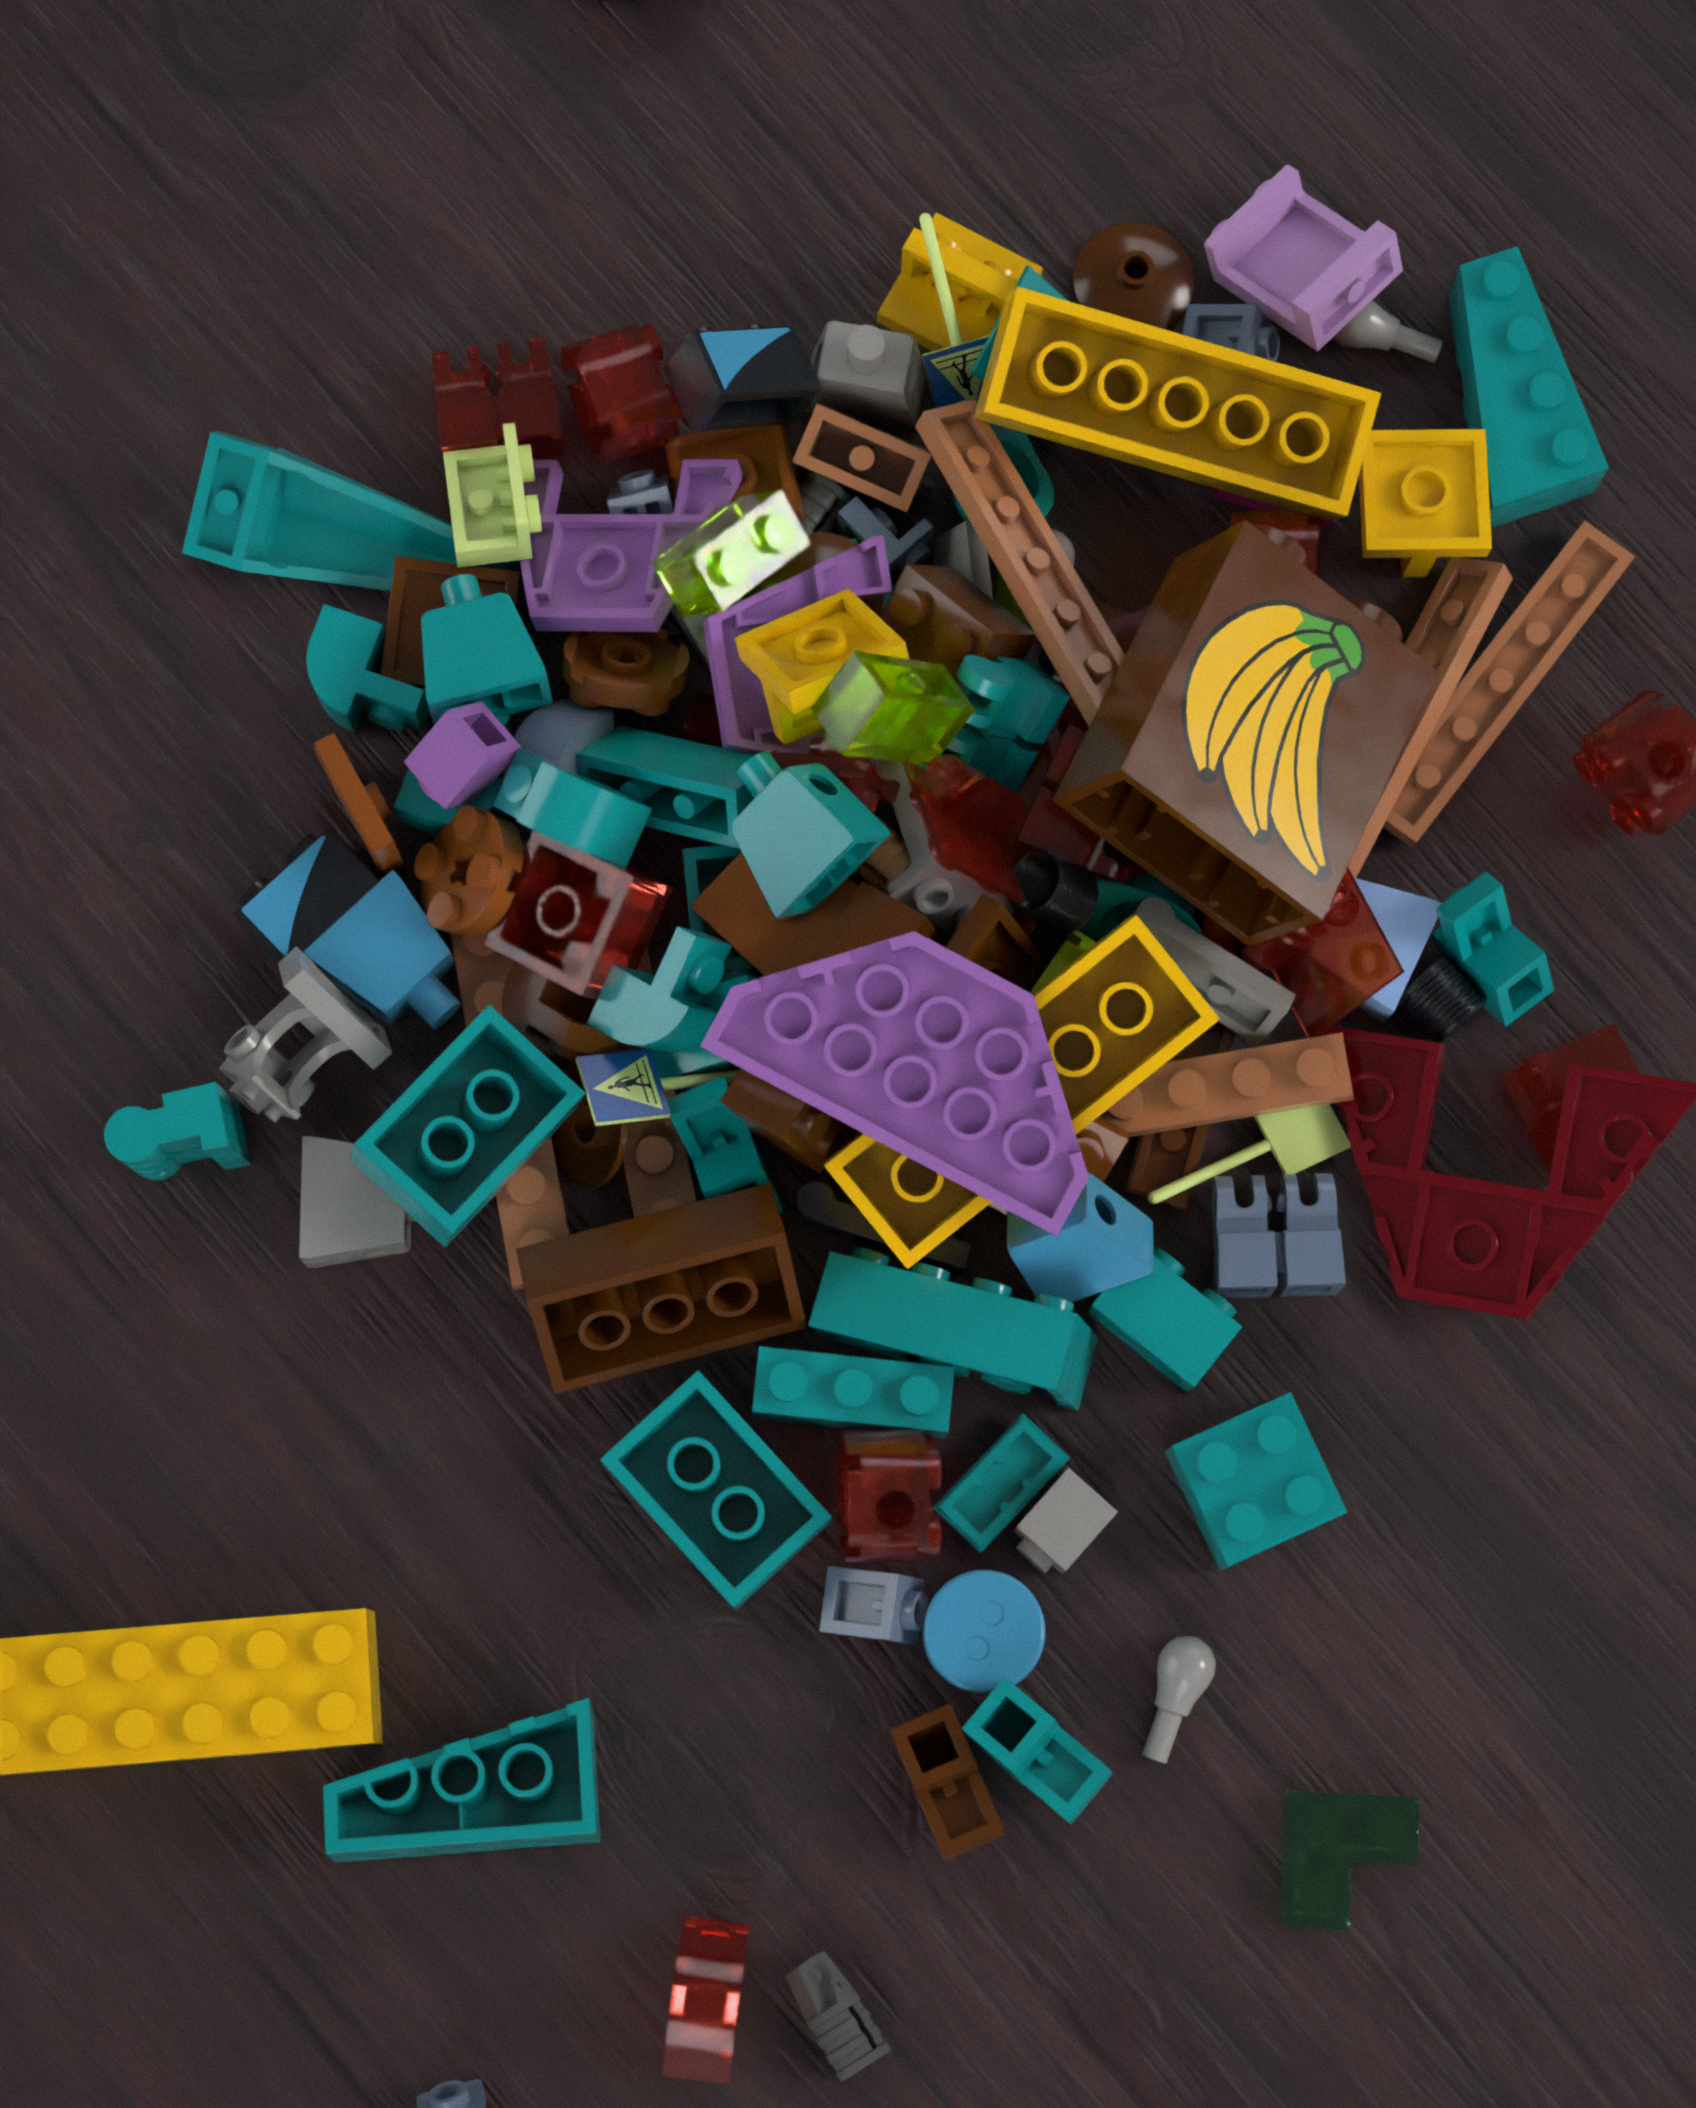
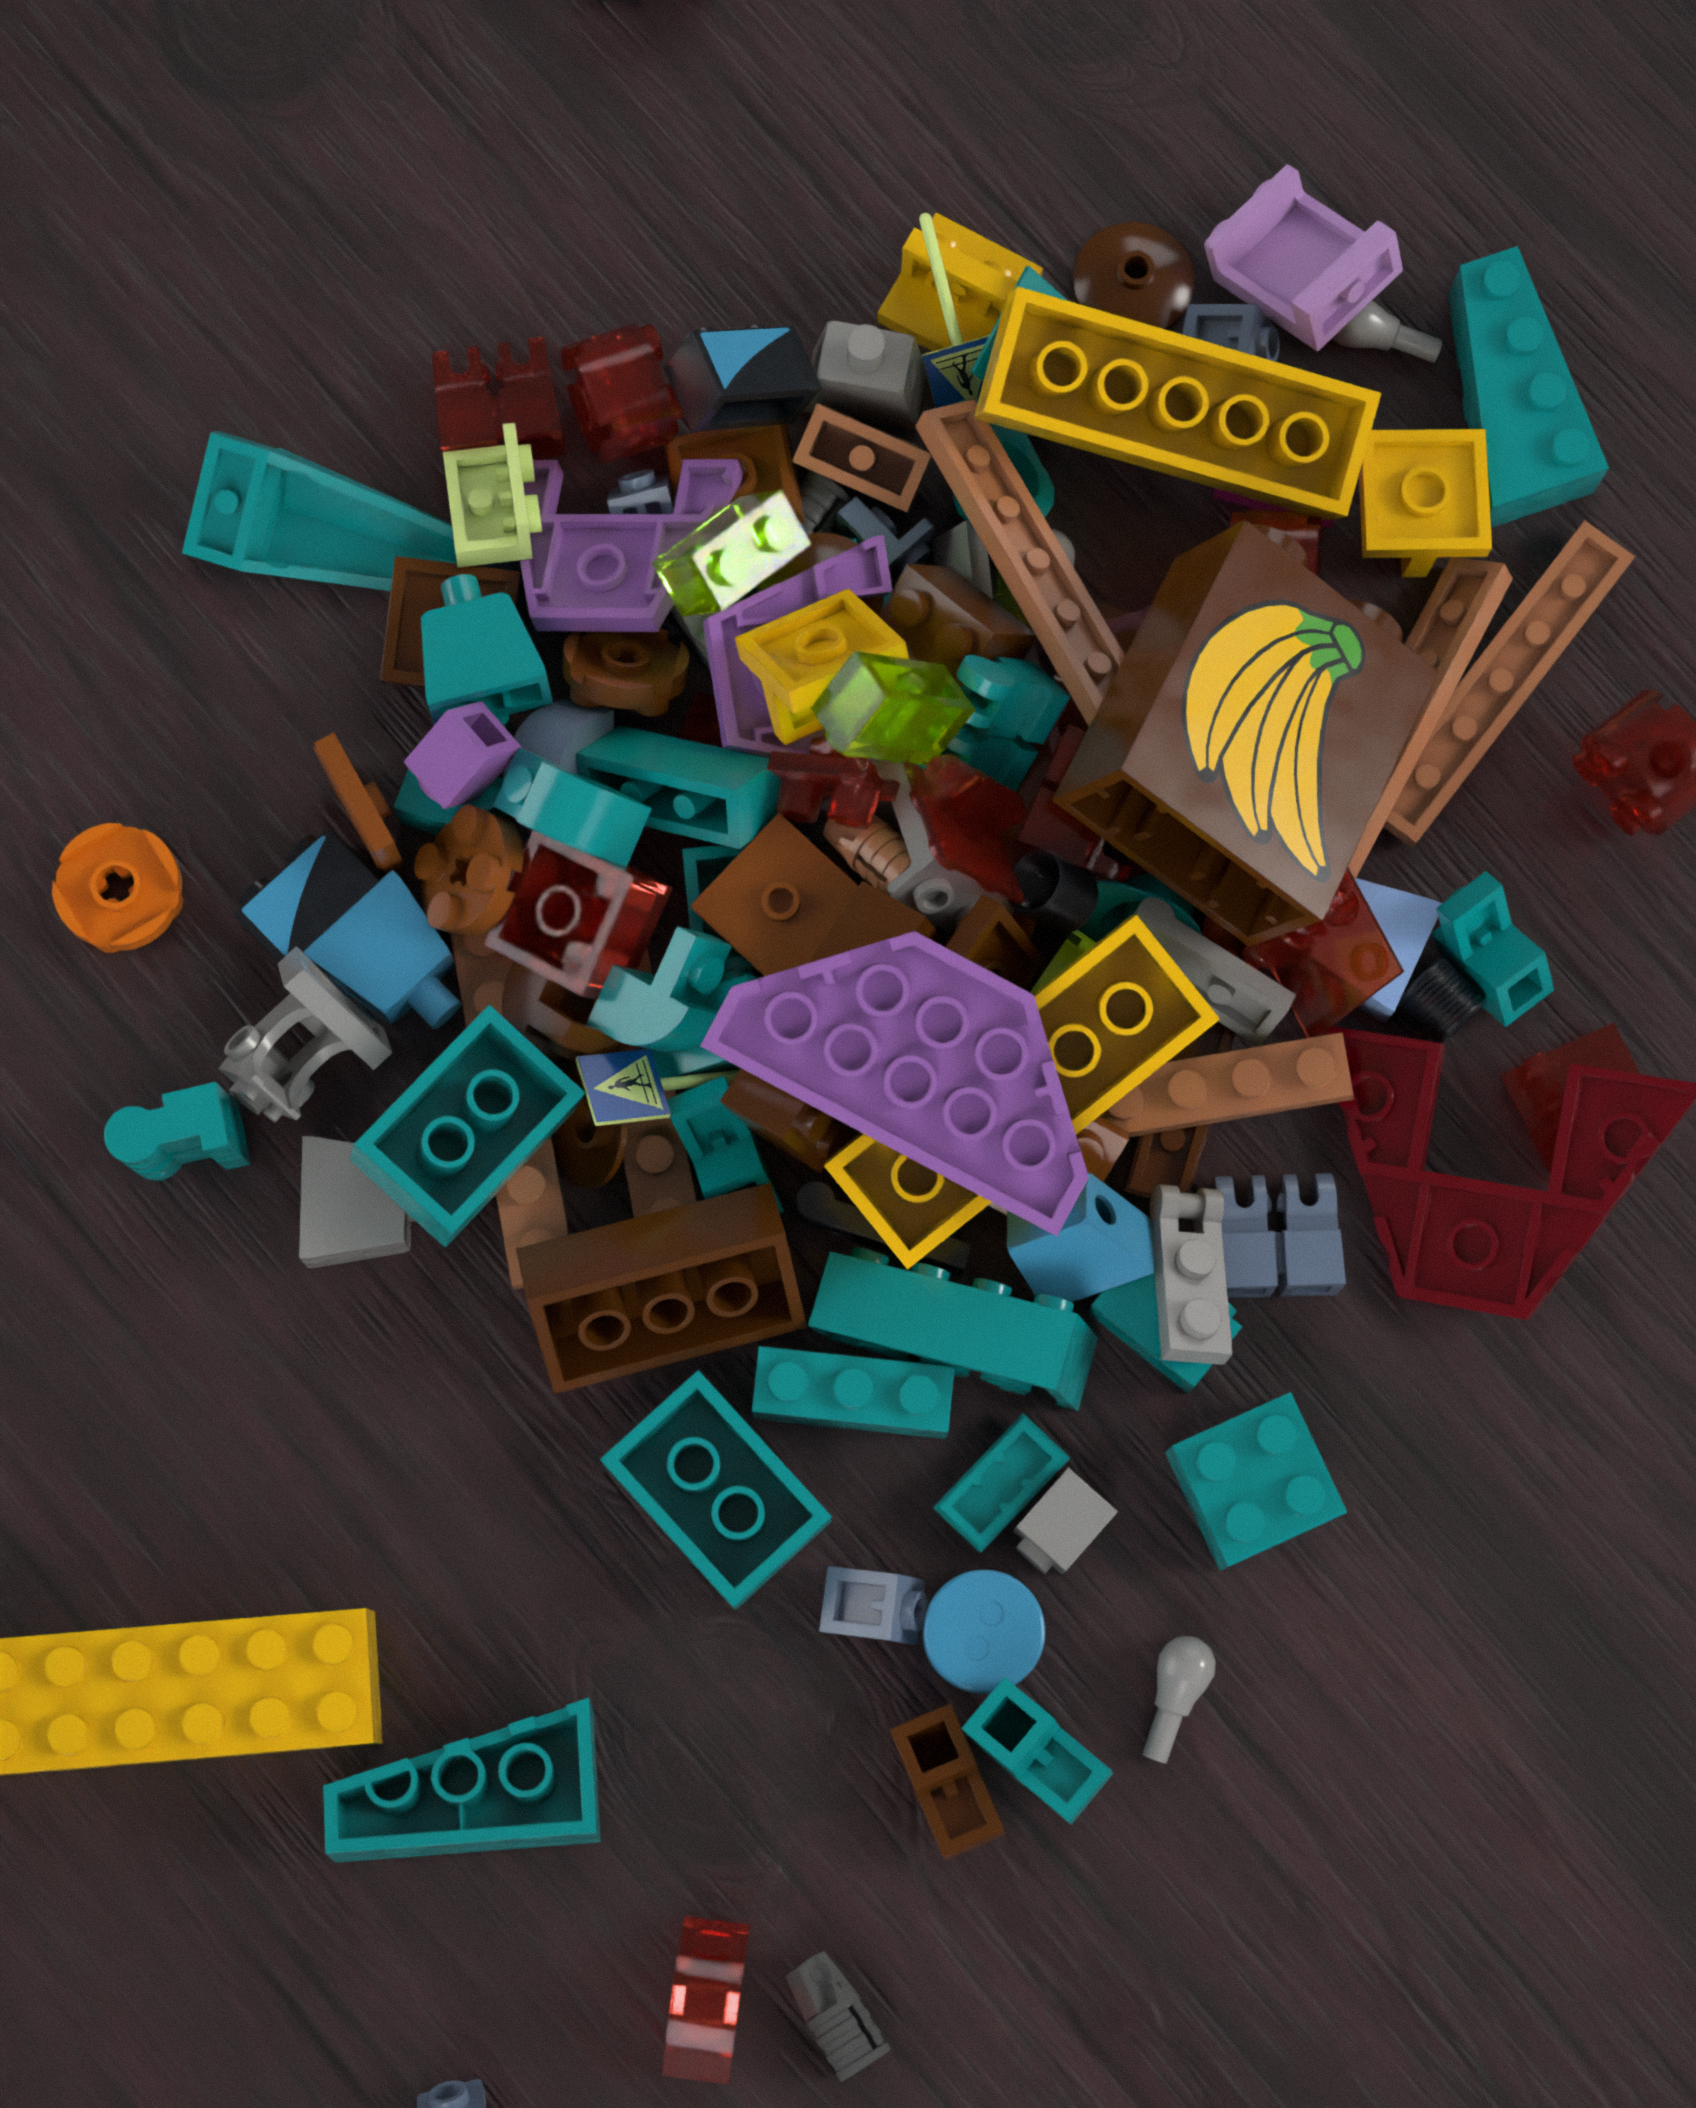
(82, 878): none -> orange plate
(344, 671): teal brick -> none
(802, 833): teal torso -> none
(892, 1527): clear red brick -> none
(1190, 1276): none -> light grey plate
(1295, 1138): yellowish green piece -> none
(1323, 1839): clear green plate -> none

